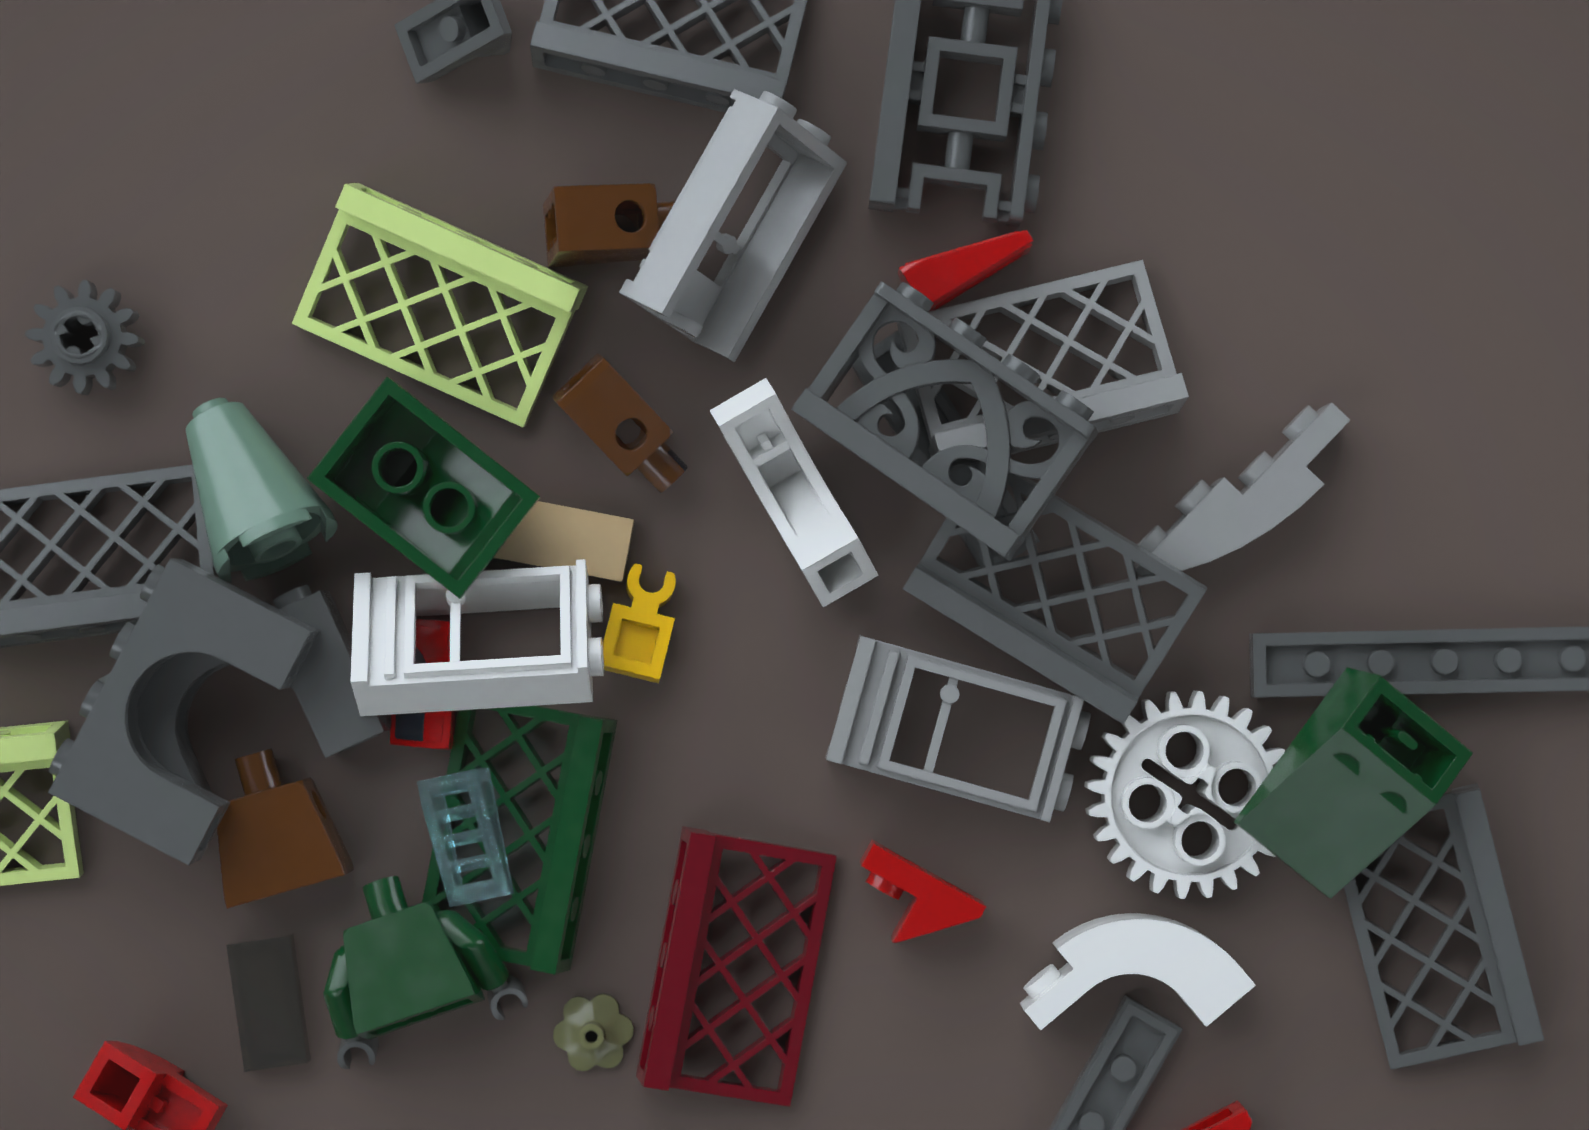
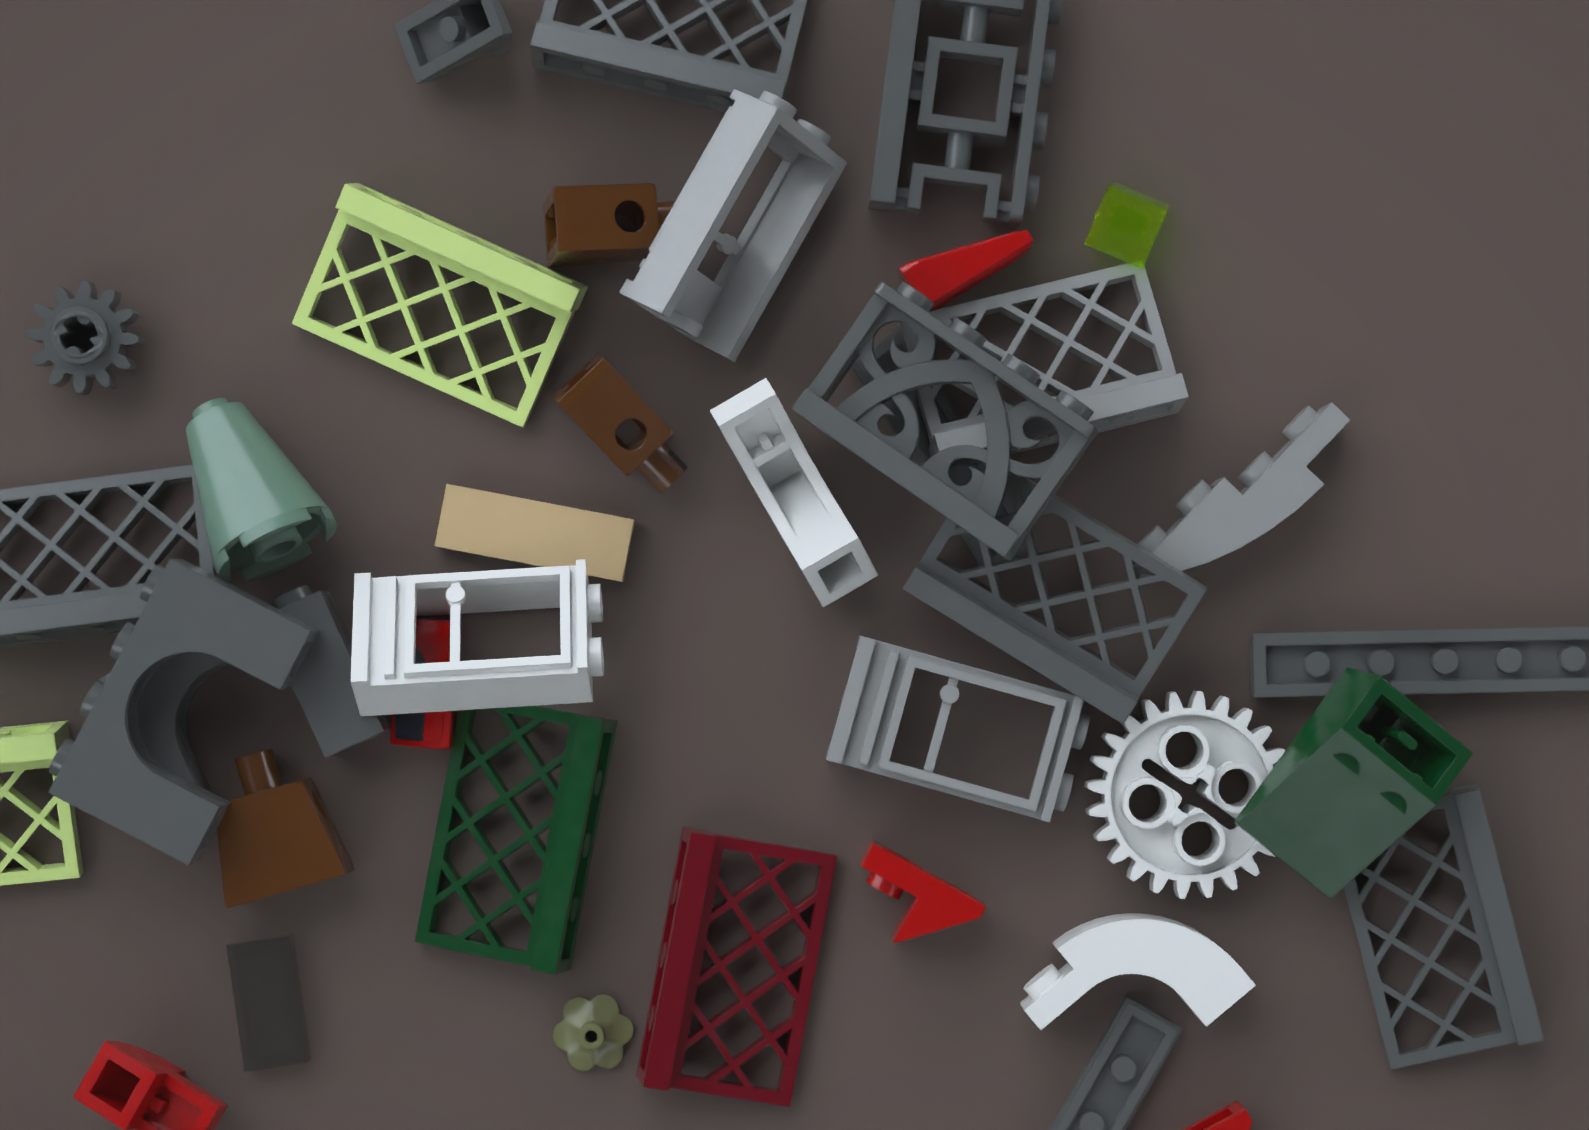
(408, 970): dark green torso -> none
(423, 487): dark green slope -> none
(438, 819): clear light blue slope -> none
(636, 634): yellow plate -> none
(1127, 224): none -> clear neon green slope

